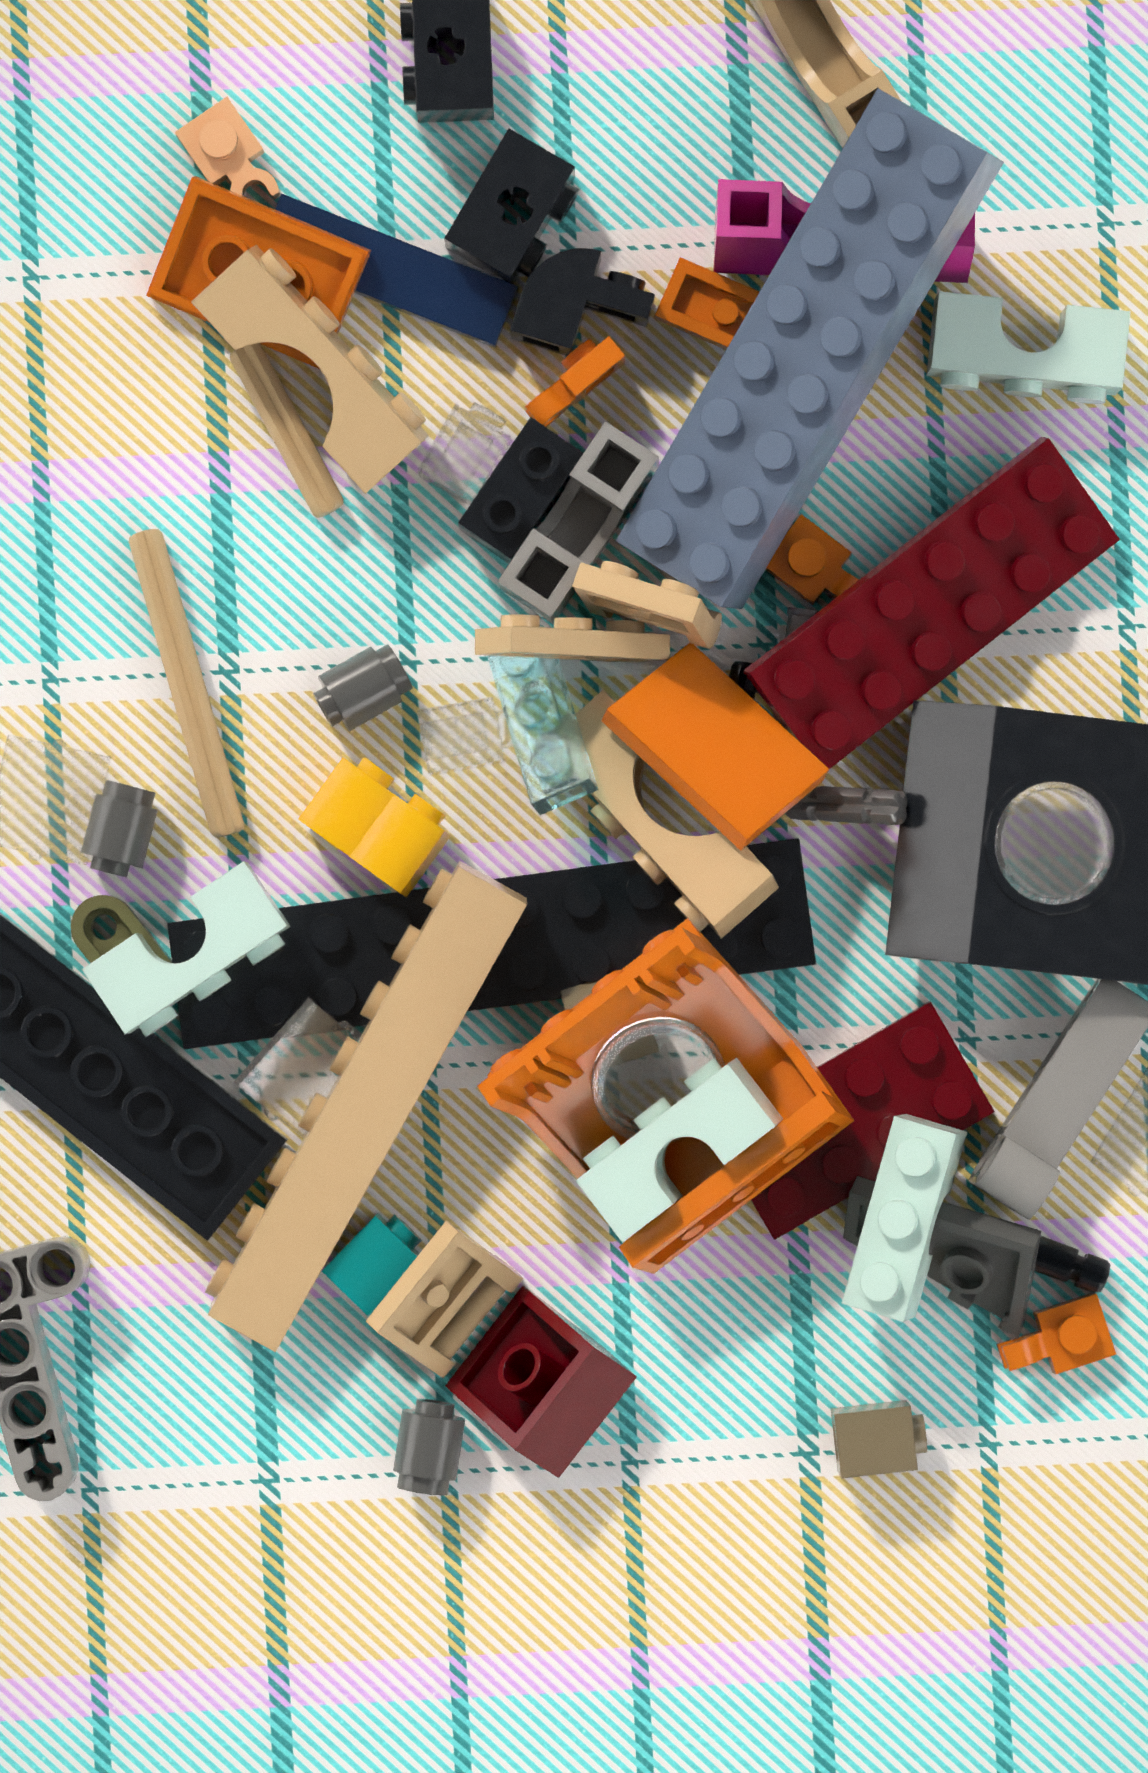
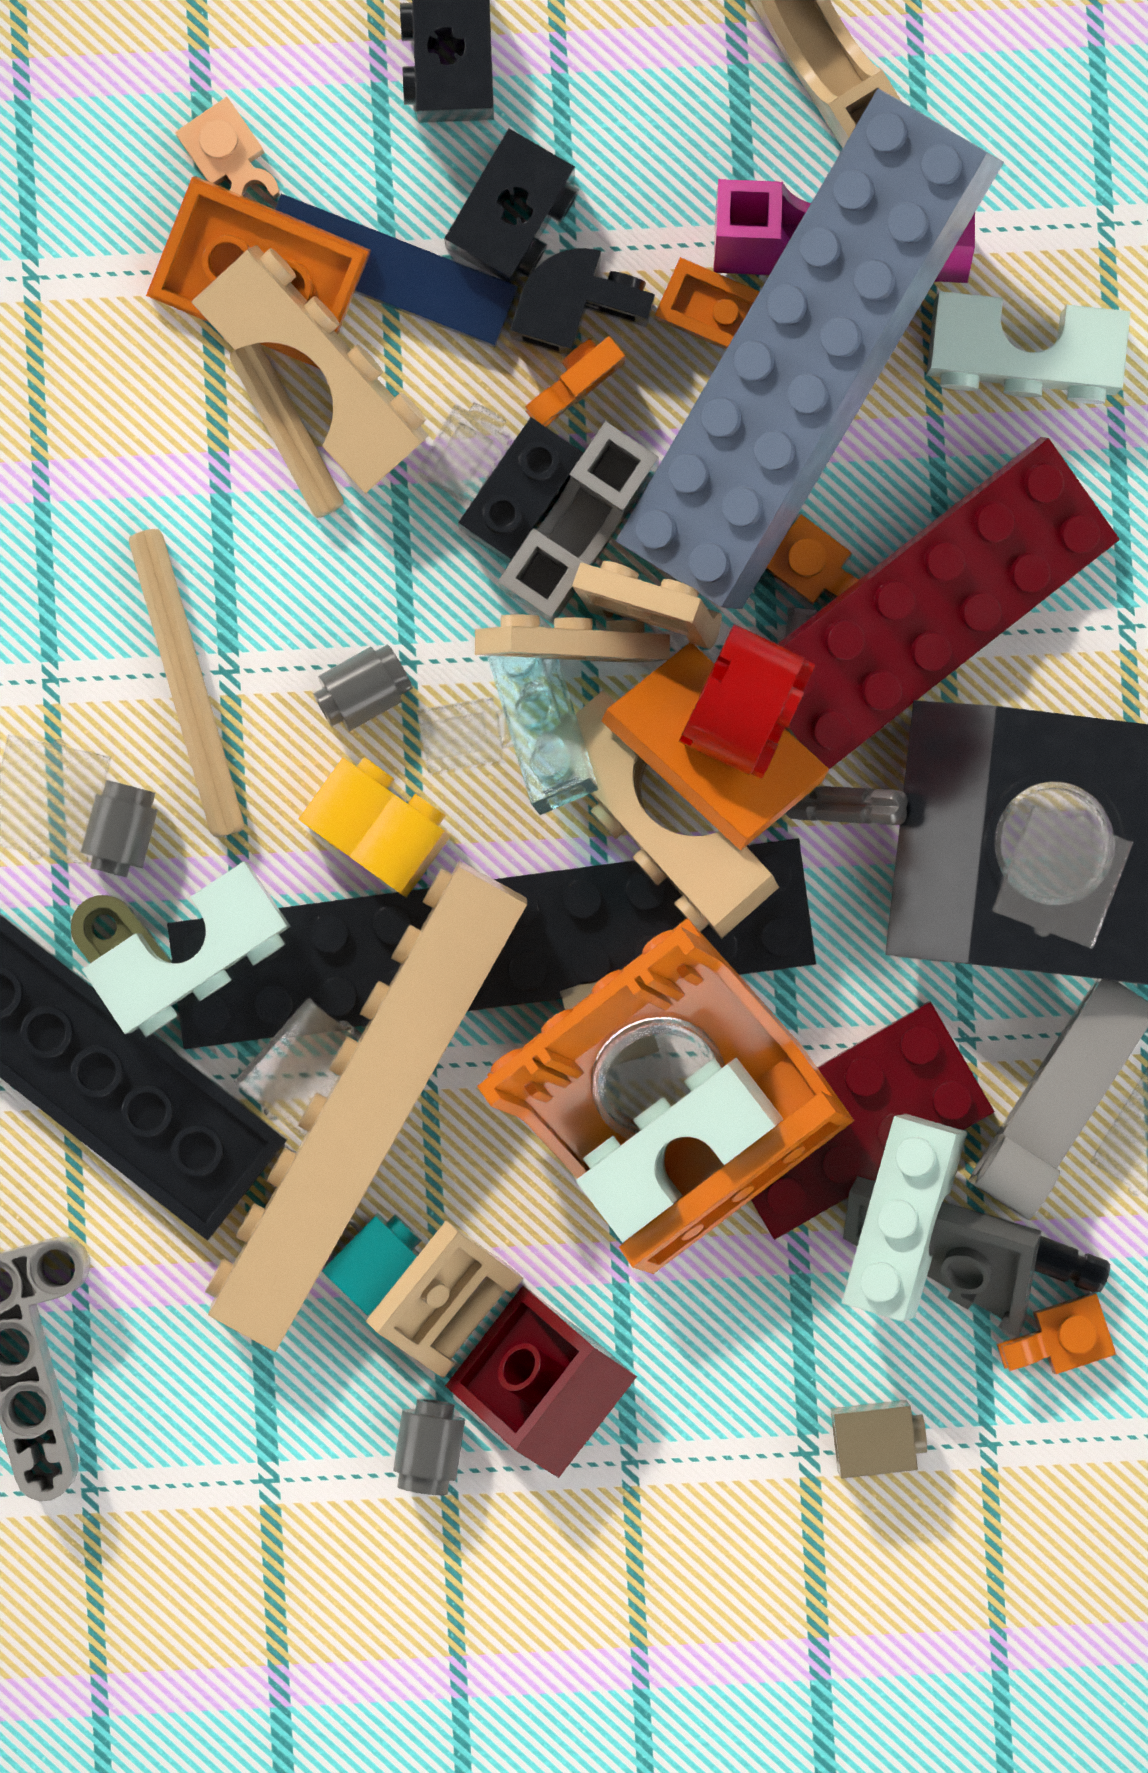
(747, 702): none -> red brick
(1062, 876): none -> clear piece

